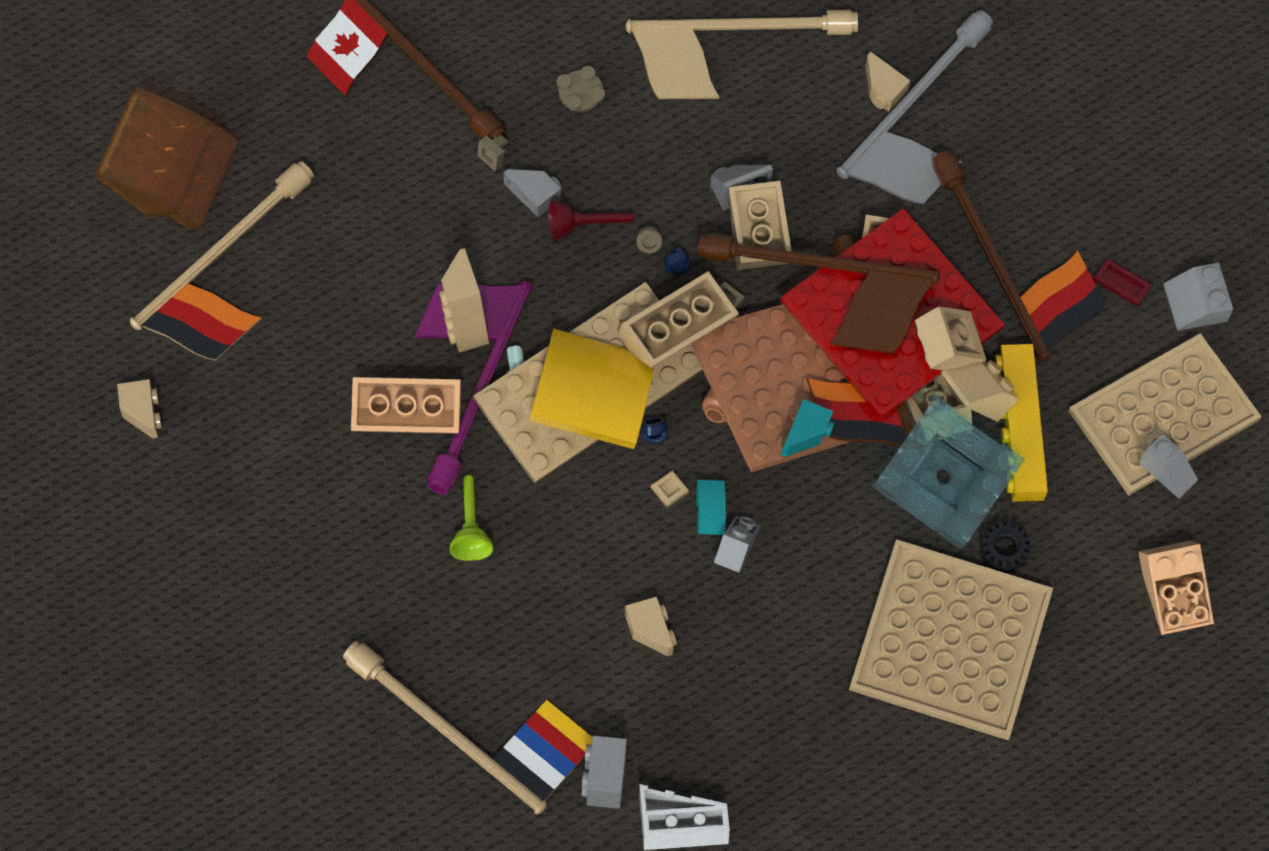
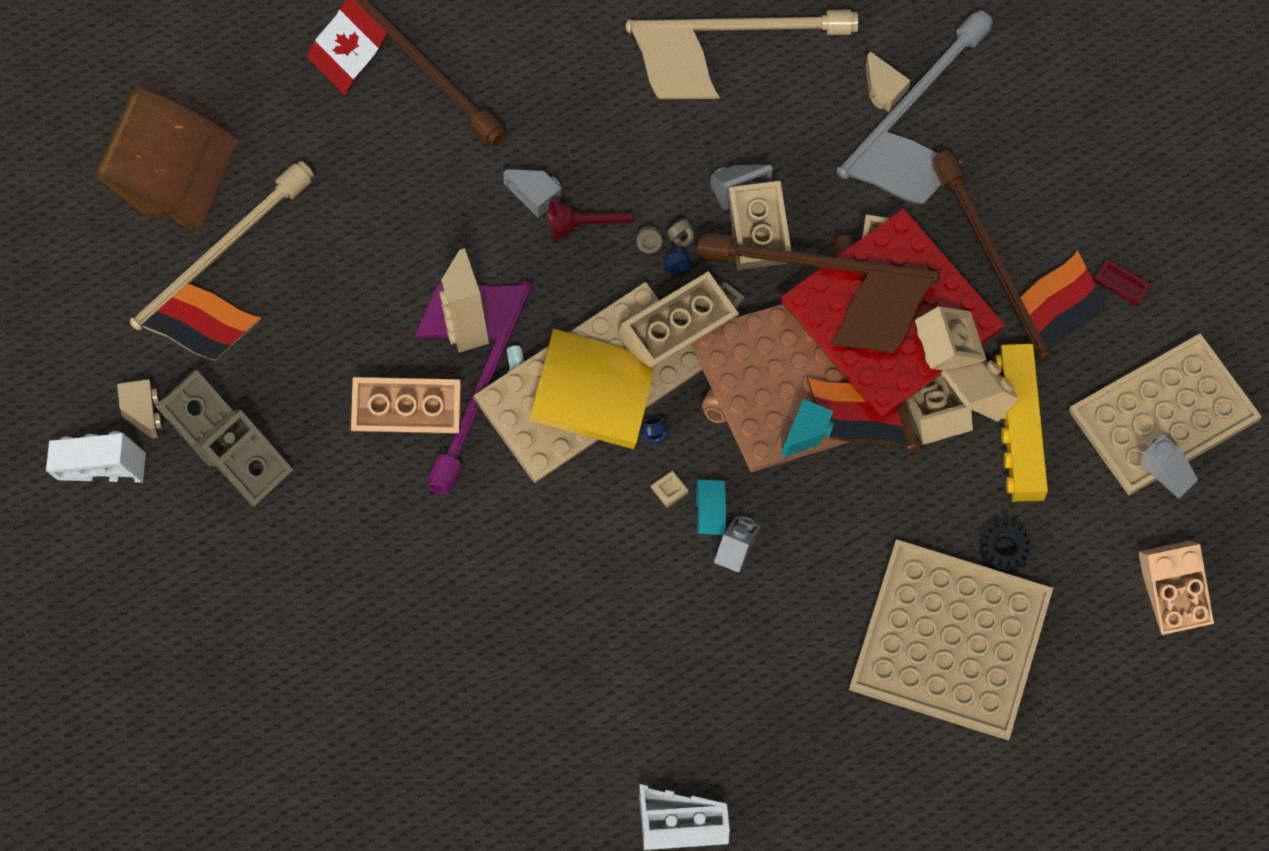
(95, 456): none -> white wedge
(224, 437): none -> dark tan bracket
(470, 541): lime piece -> none
(492, 151): dark tan tile -> none
(529, 763): flag -> none
(580, 89): dark tan piece -> none
(606, 771): light grey brick -> none
(648, 625): tan slope -> none
(680, 229): none -> dark tan tile
(962, 503): clear light blue piece -> none
(1199, 297): light grey slope -> none

